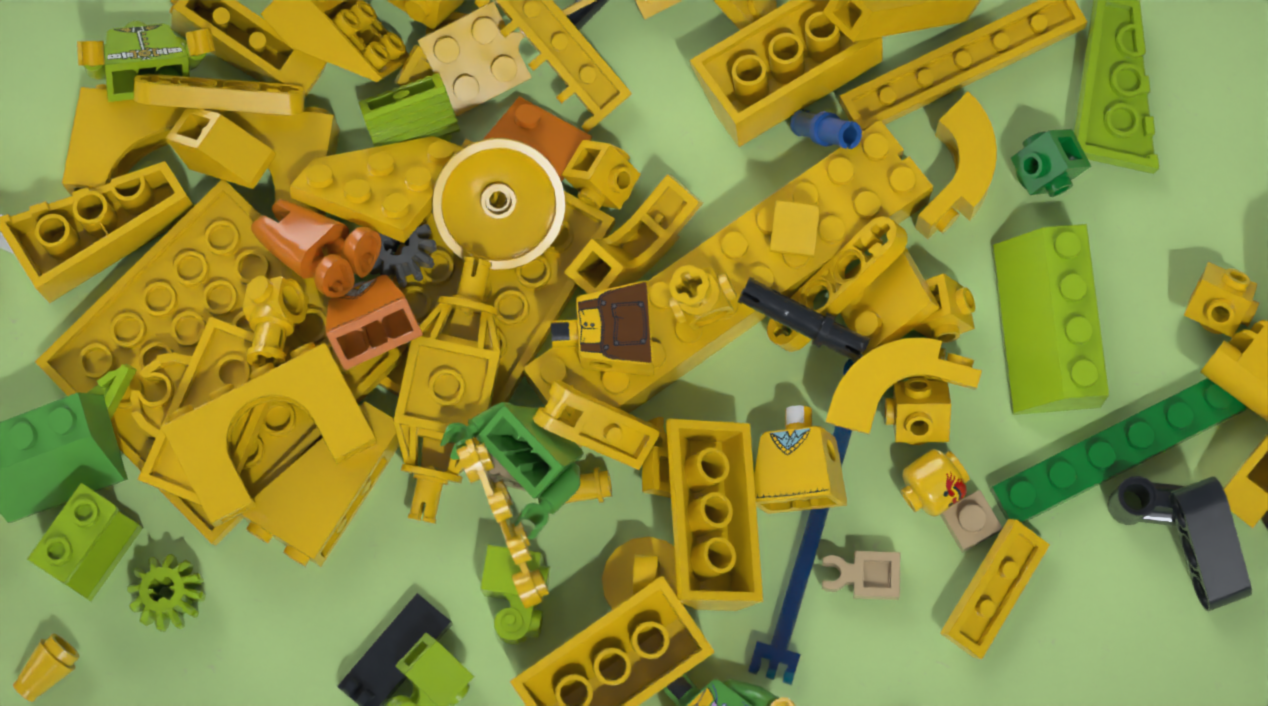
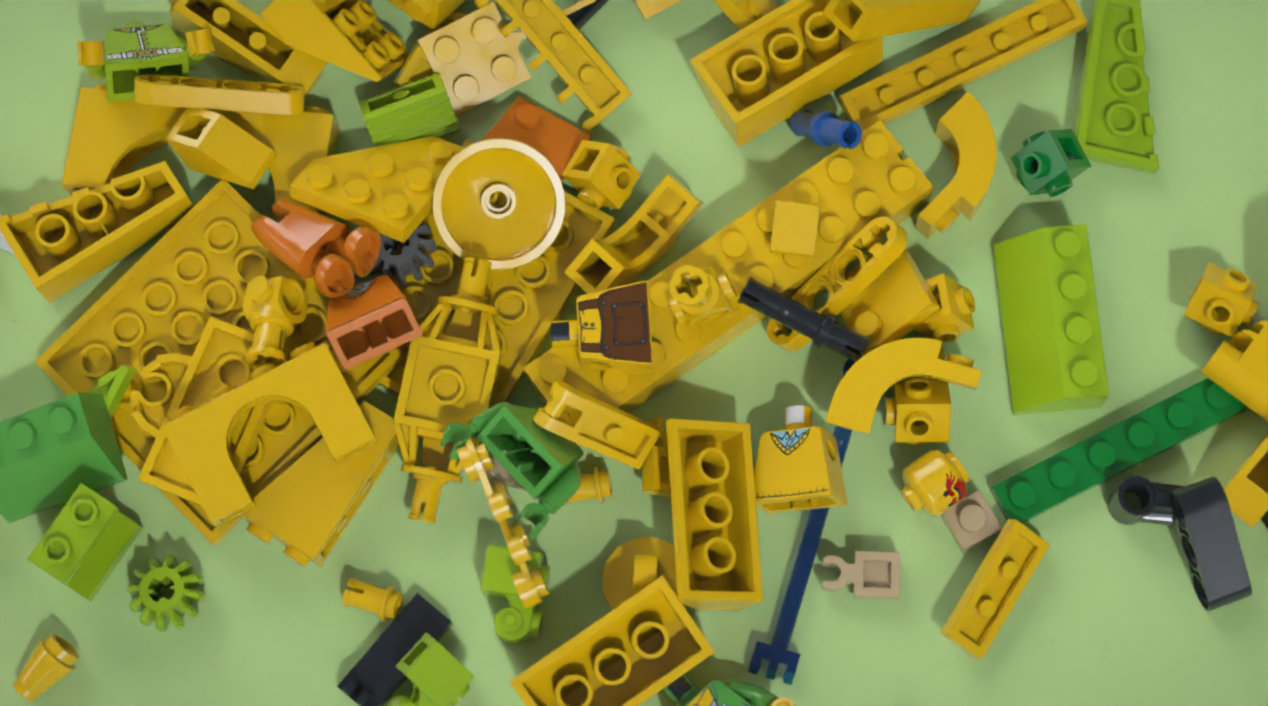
(373, 599): none -> yellow pin

